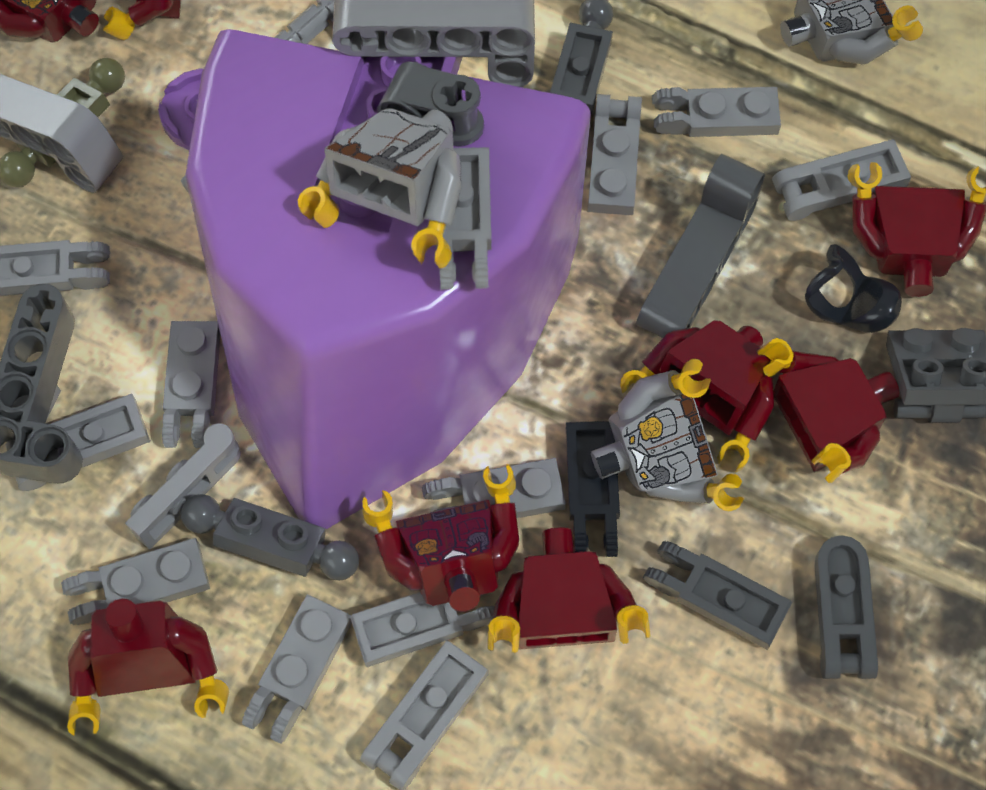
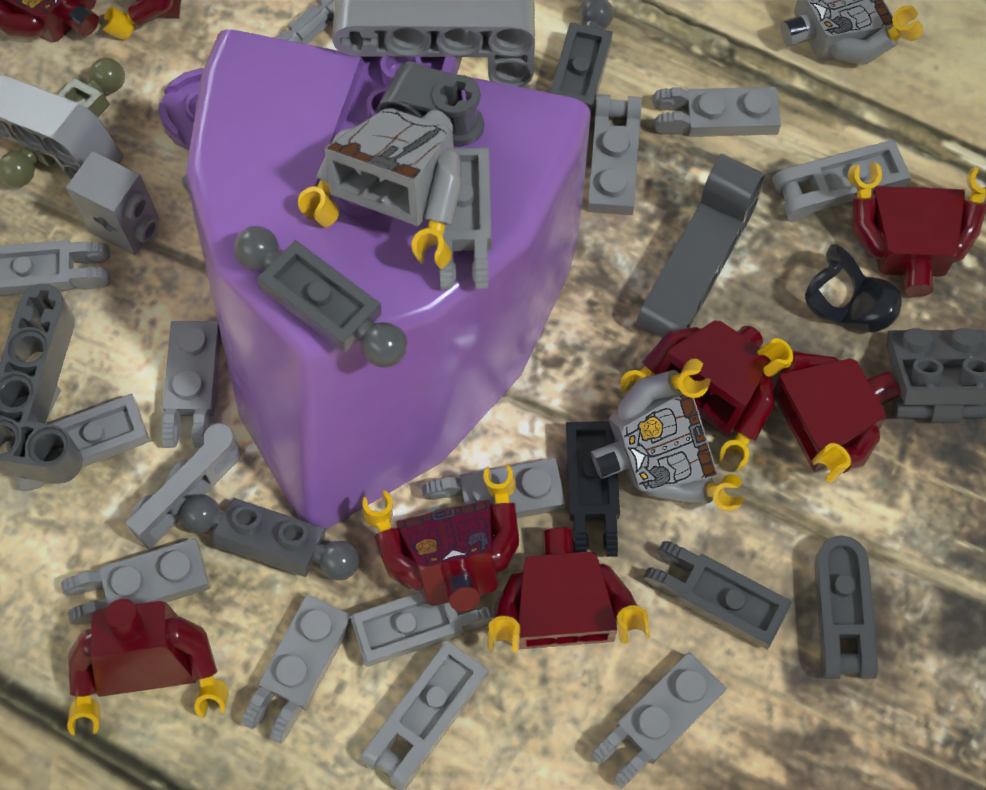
(114, 203): none -> light grey brick
(320, 296): none -> dark grey plate
(662, 716): none -> light grey hinge

